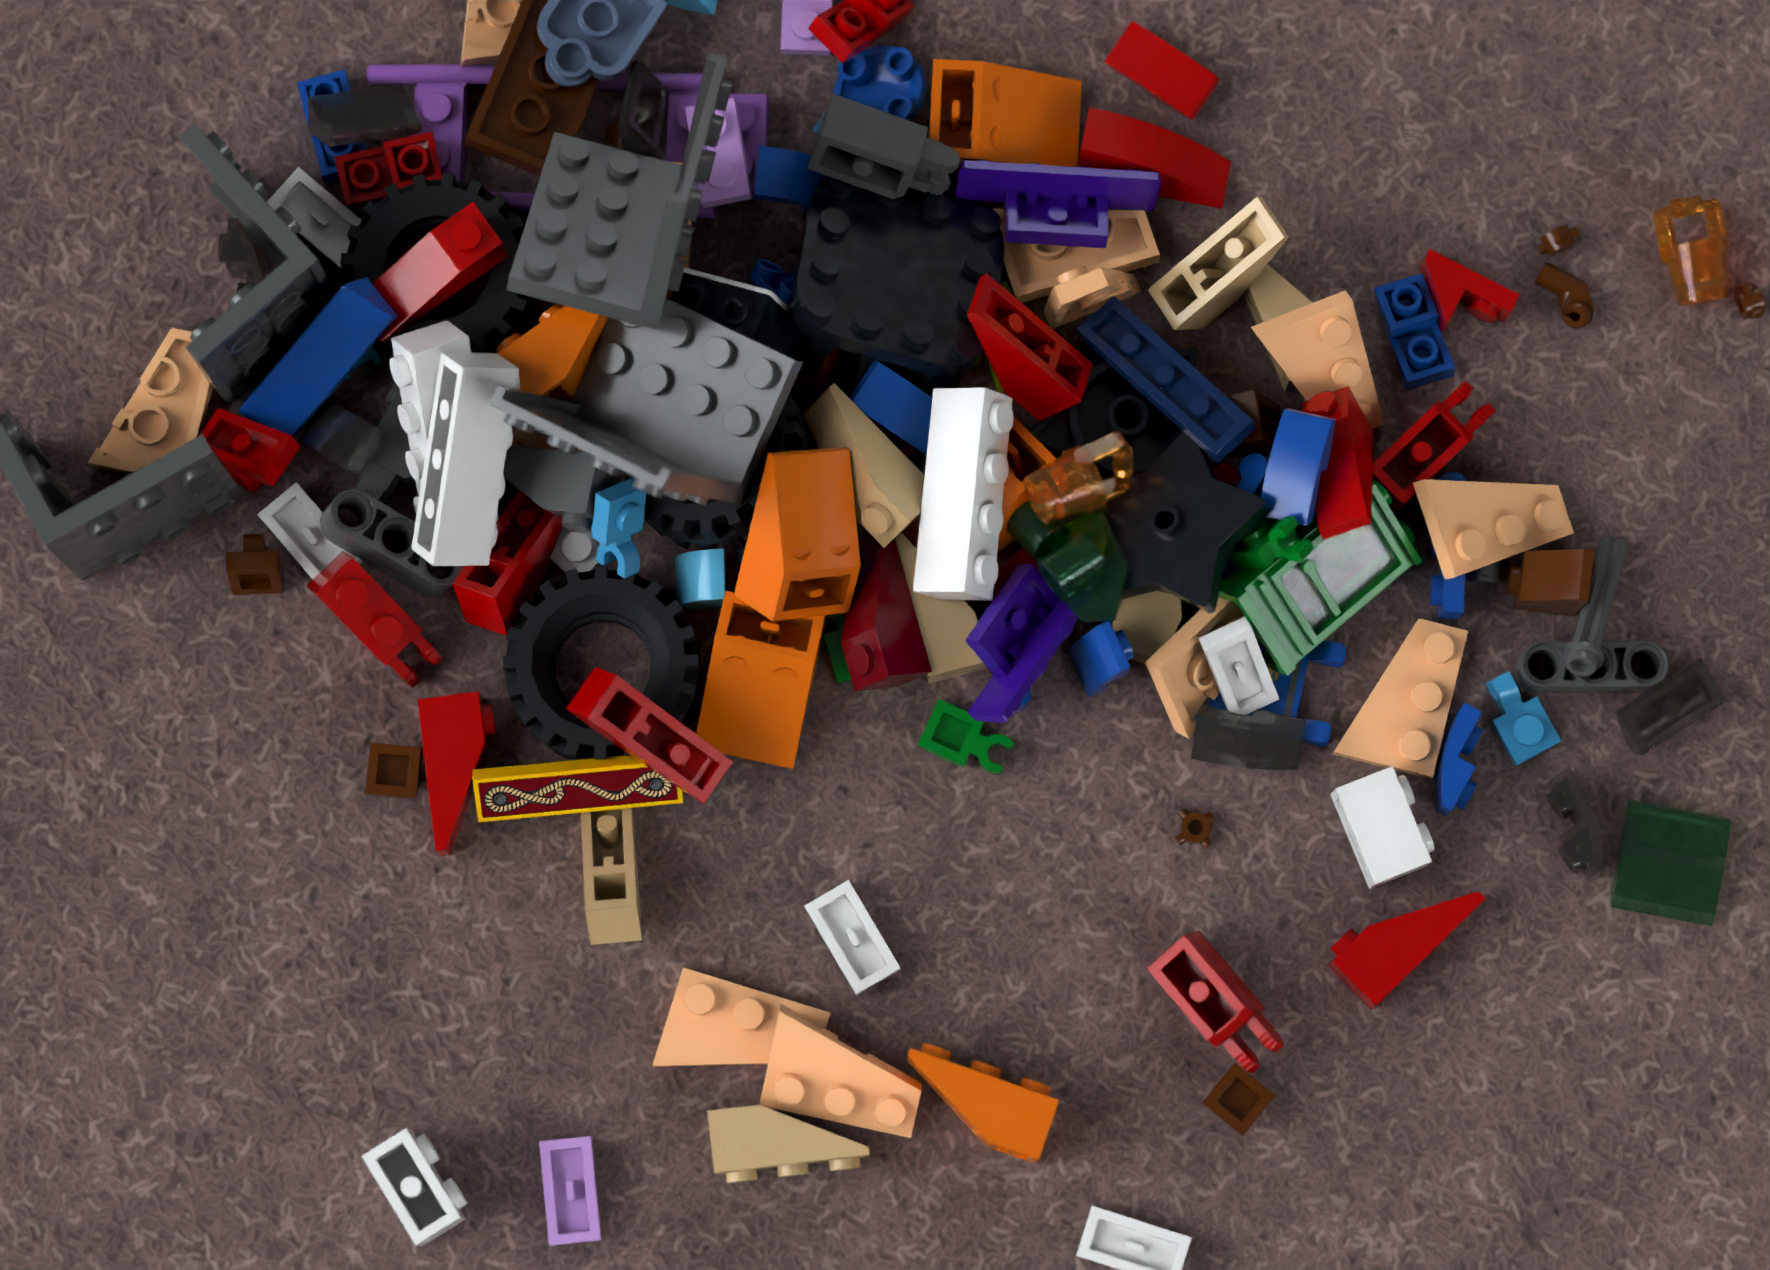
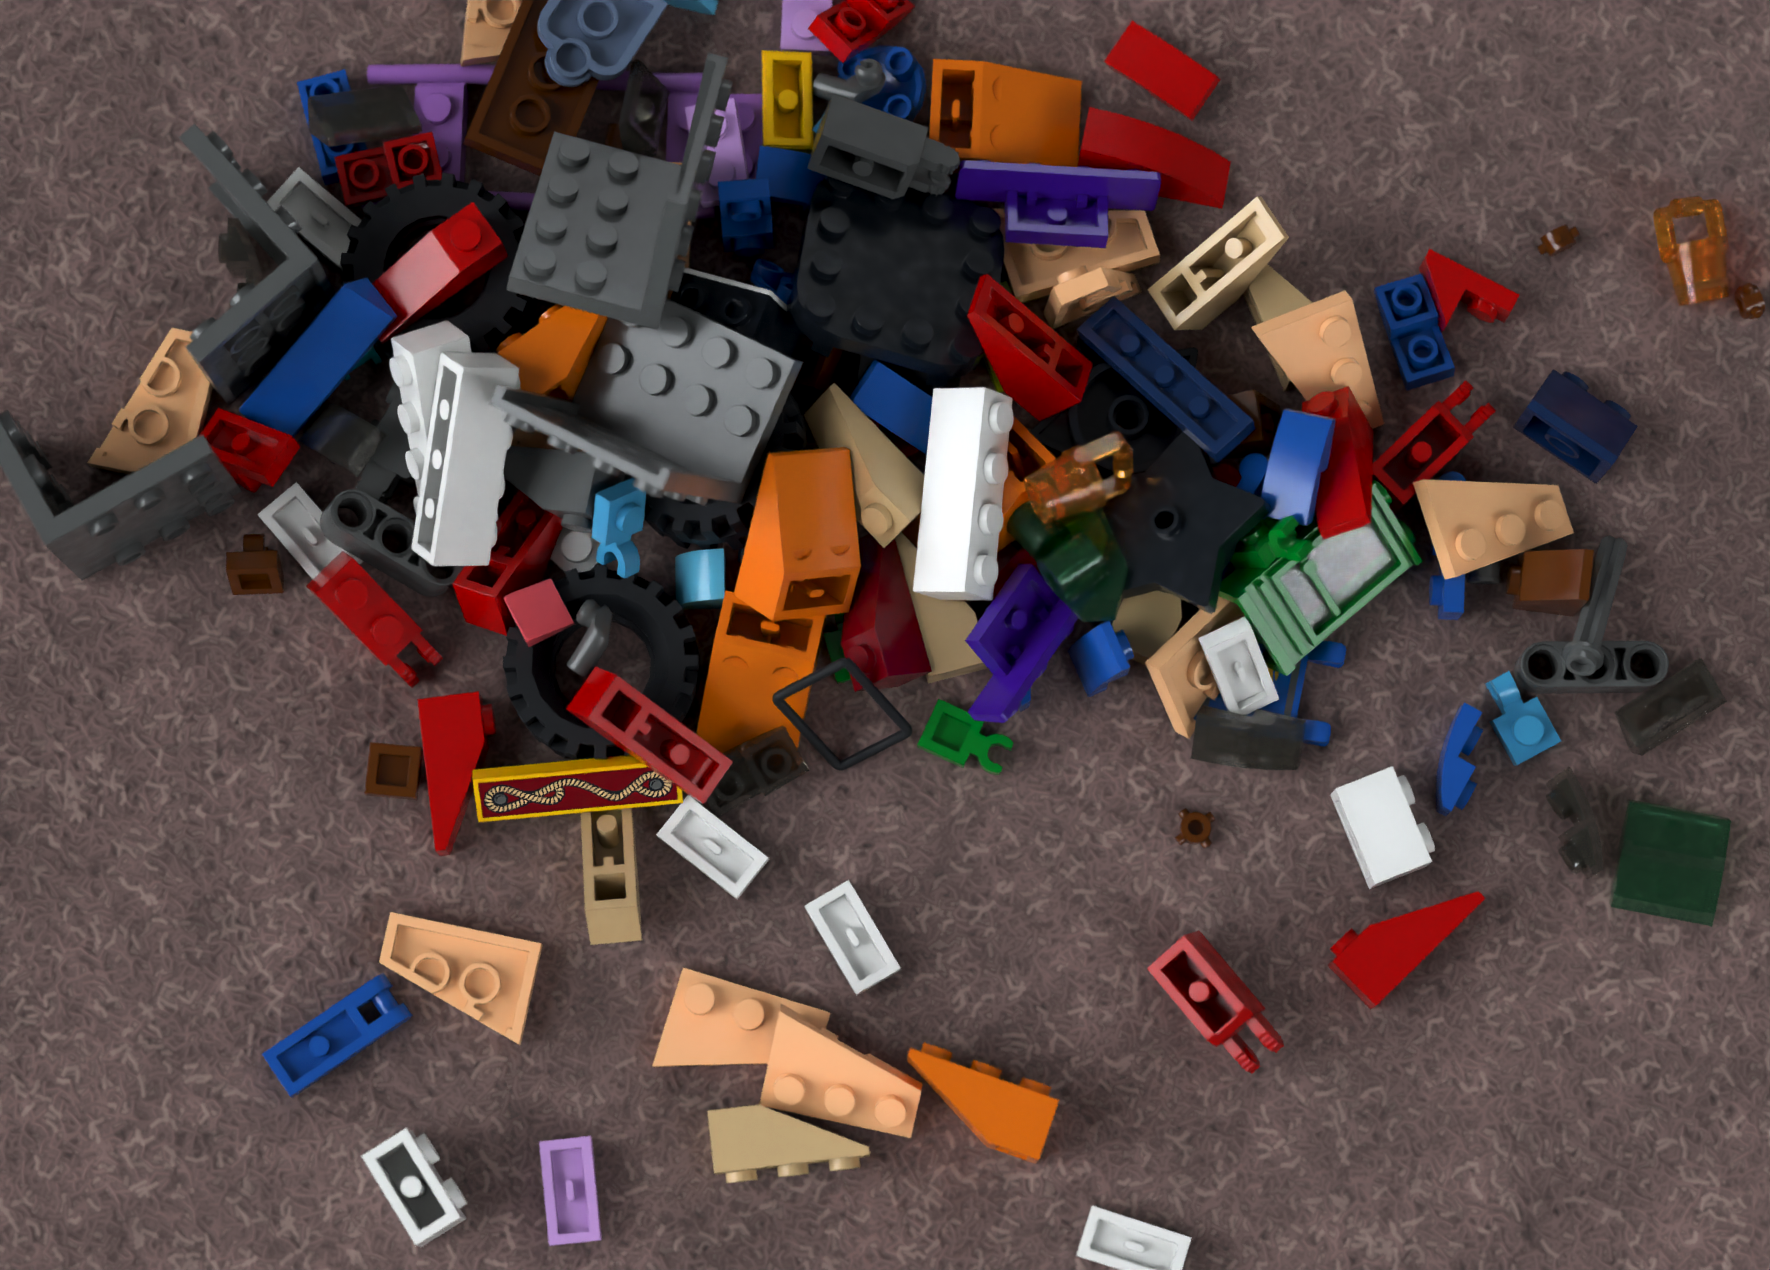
(335, 1036): none -> blue plate
(467, 968): none -> light nougat wing
(538, 611): none -> coral slope
(596, 638): none -> dark grey arm
(712, 847): none -> white plate
(746, 216): none -> blue slope
(757, 768): none -> clear smoke slope
(787, 100): none -> yellow slope
(859, 88): none -> dark grey arm
(871, 689): none -> black piece
(1238, 1099): reddish brown tile -> none
(1409, 704): light nougat wing -> none
(1571, 293): reddish brown arm -> none
(1576, 425): none -> dark blue slope

